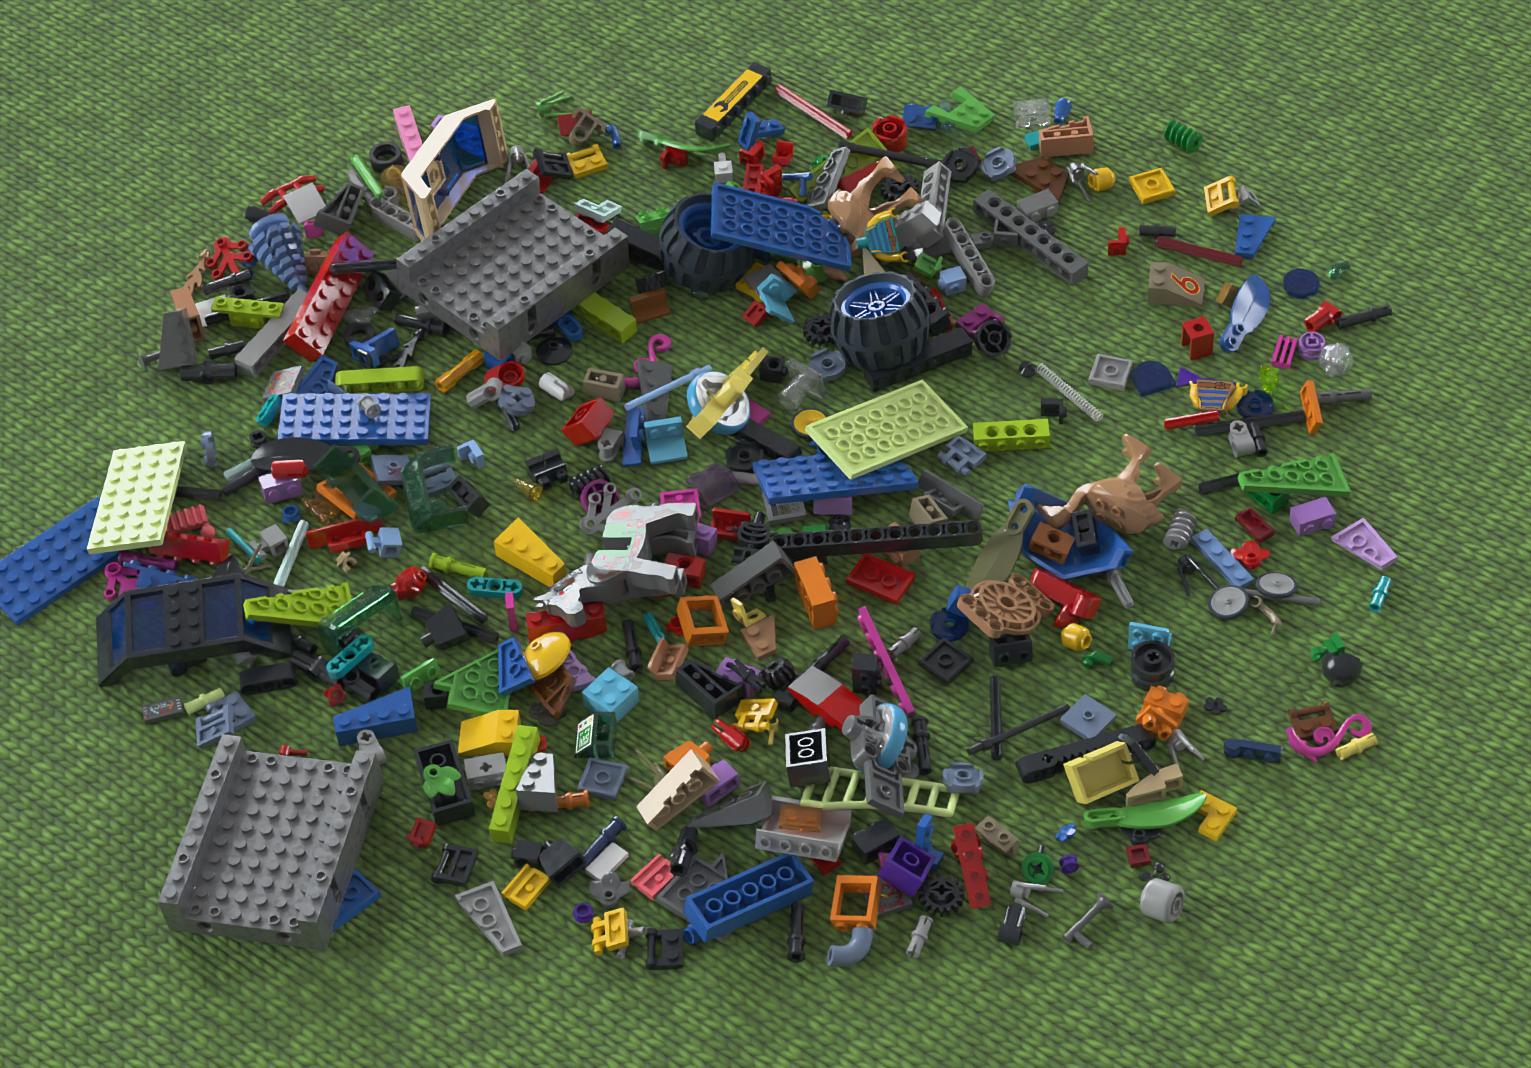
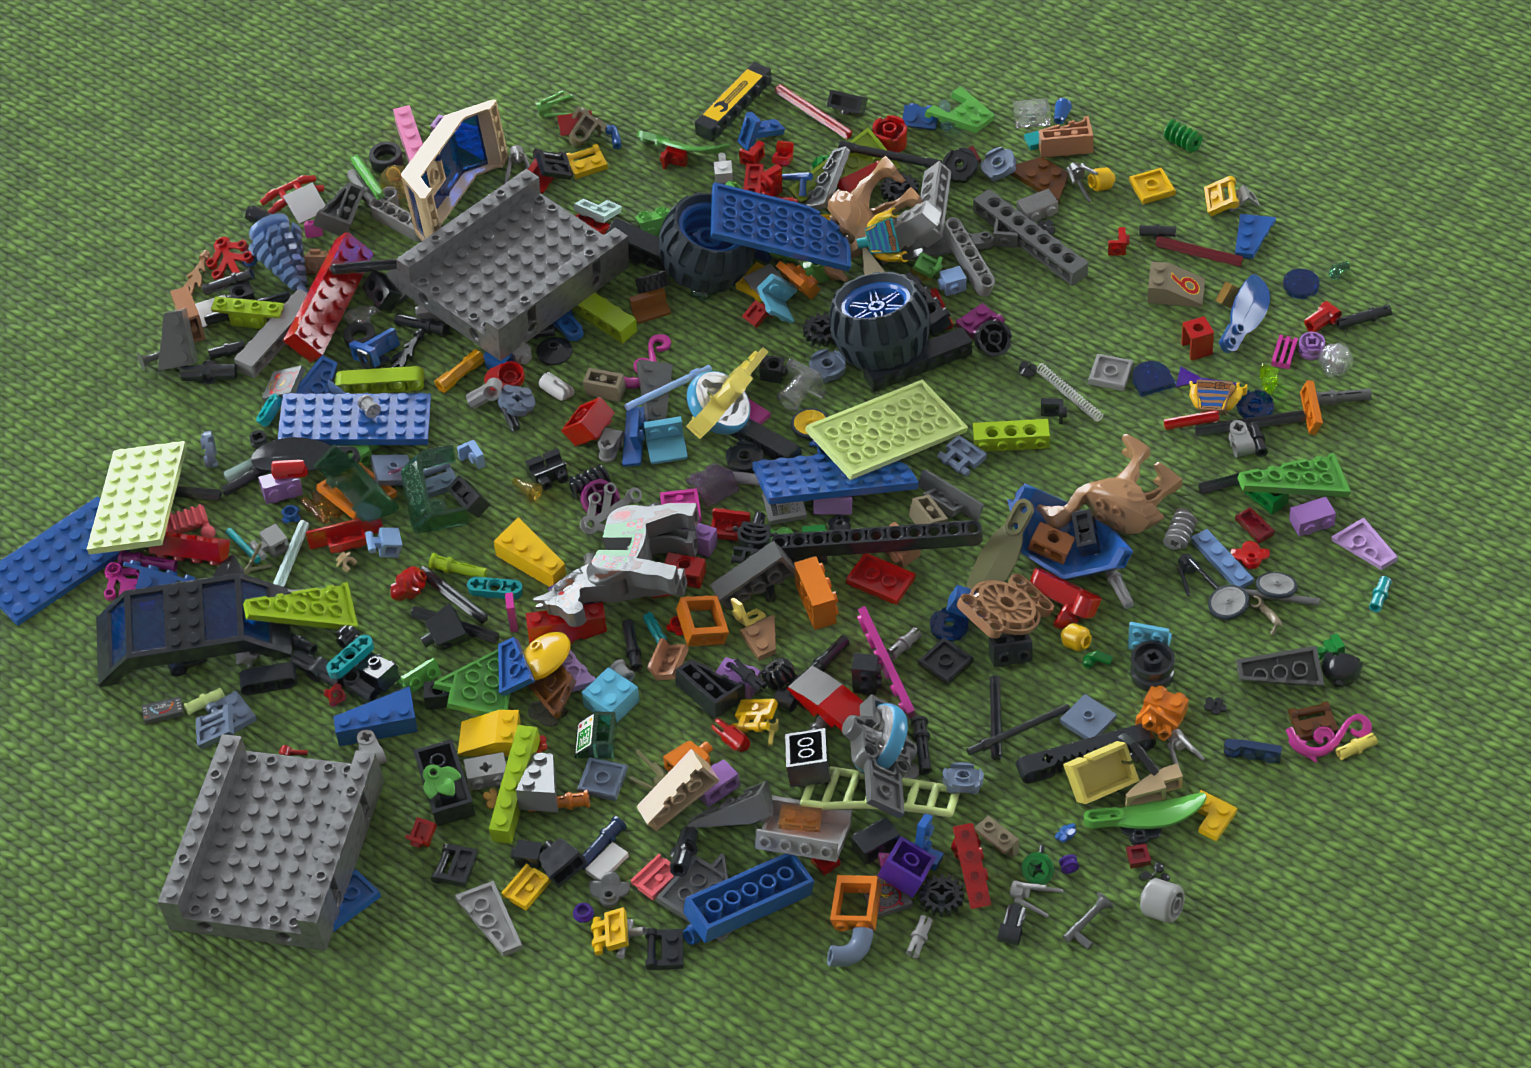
(355, 613): clear green windscreen -> none
(796, 939): black pin -> none
(1288, 667): none -> dark grey wedge

